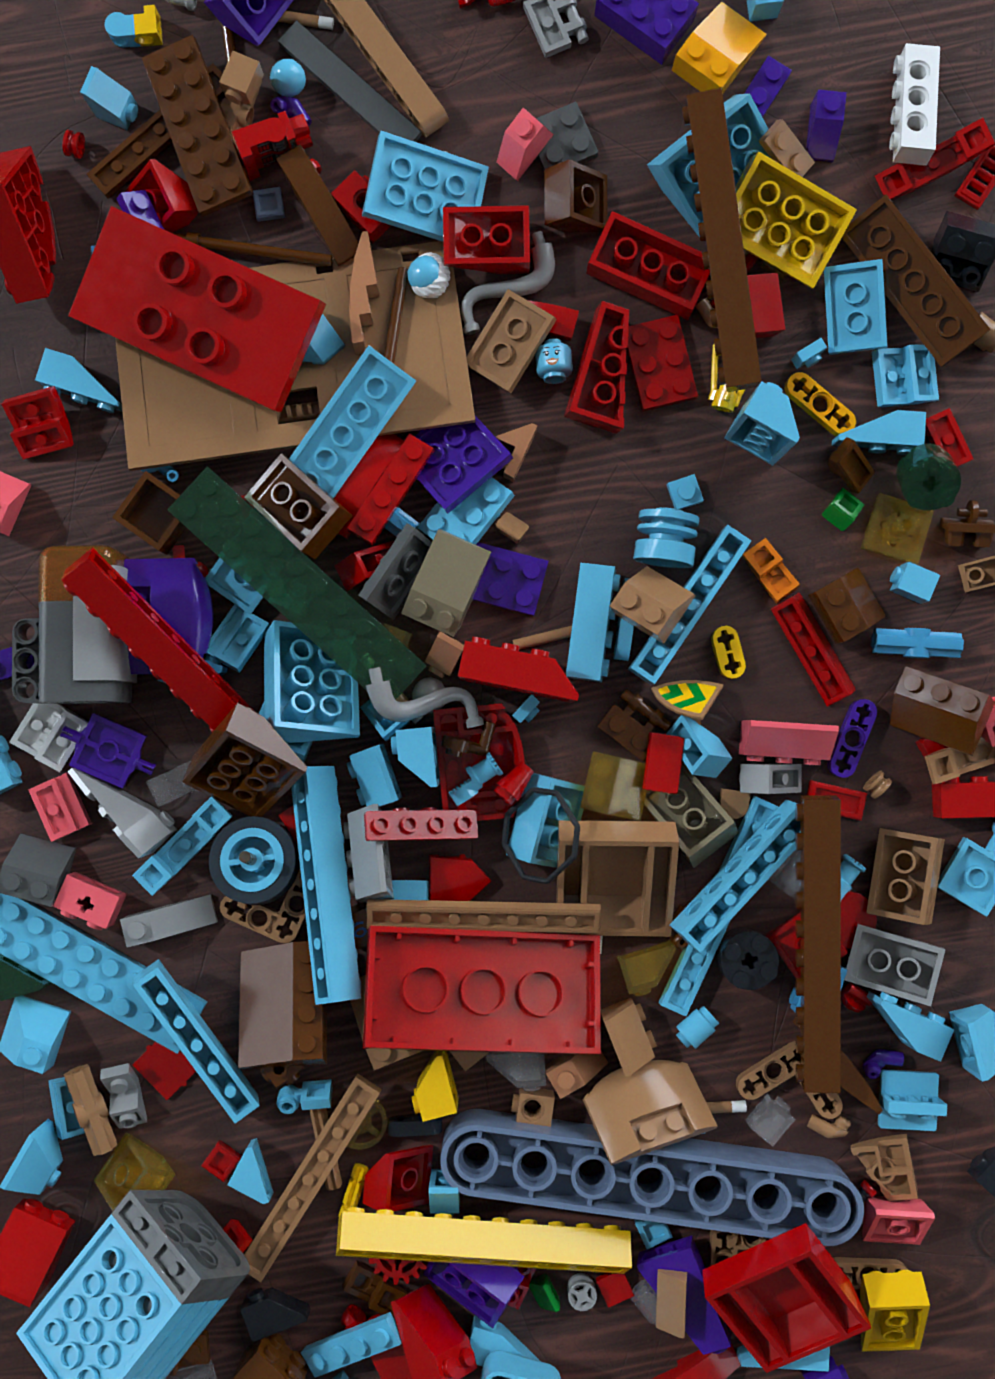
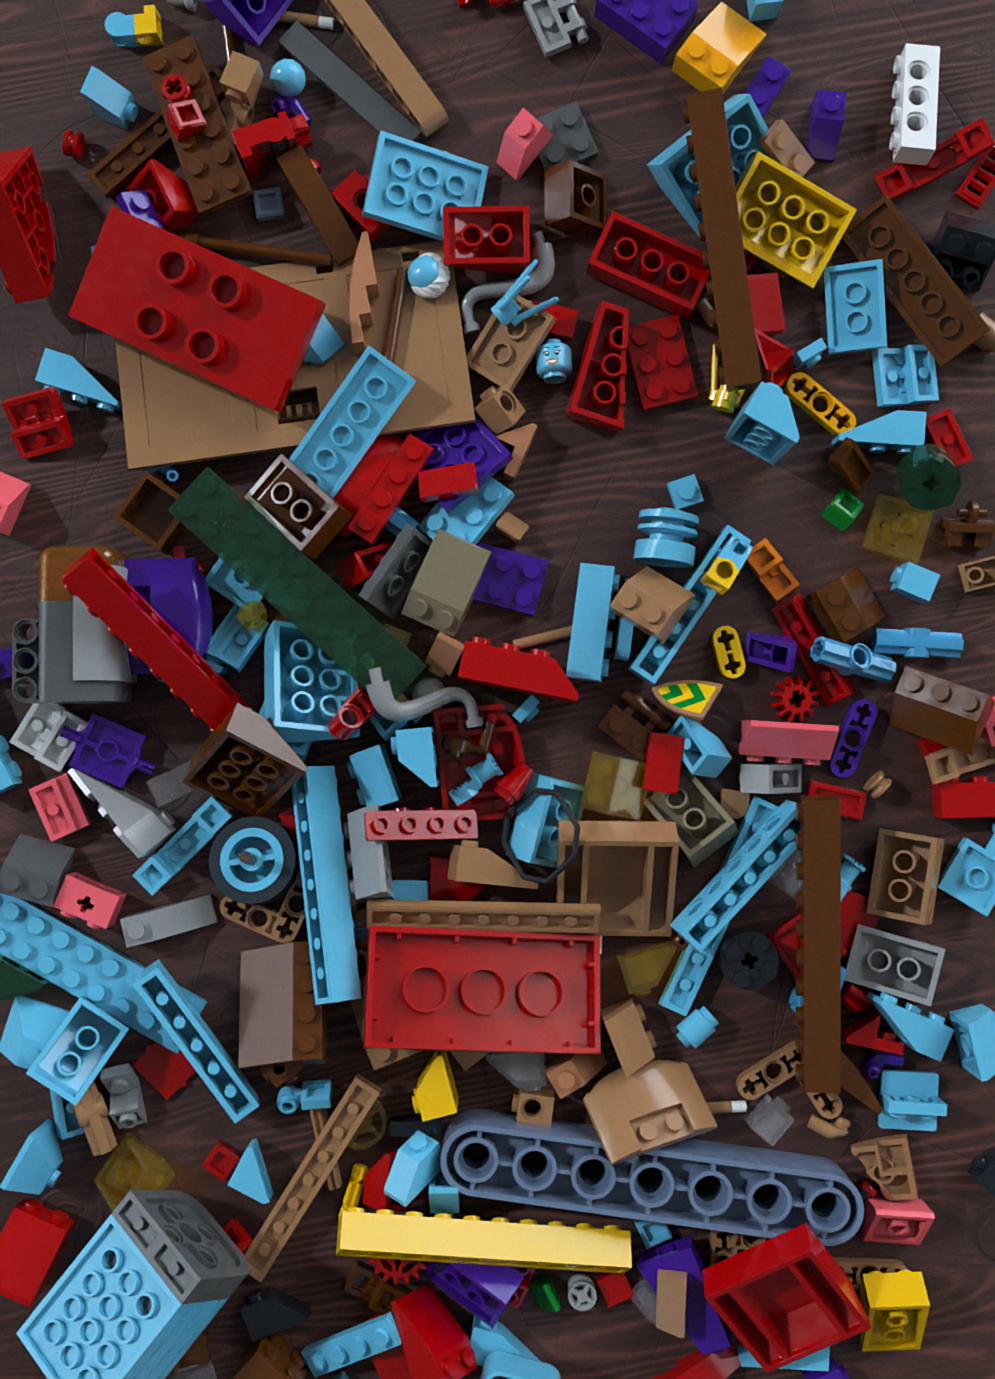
(78, 1050): none -> medium azure slope
(177, 81): none -> red bush
(184, 118): none -> red slope
(252, 615): none -> clear yellow plate
(352, 1316): red hinge -> none
(355, 711): none -> red piece
(413, 1168): none -> medium azure slope
(448, 482): none -> red tile
(483, 866): none -> medium nougat slope
(499, 409): none -> medium nougat brick
(507, 308): none -> medium azure plant
(727, 565): none -> leg
(770, 650): none -> dark purple slope
(774, 359): none -> red slope
(802, 705): none -> red gear
(852, 659): none -> dark azure piece
(865, 1033): none -> red slope

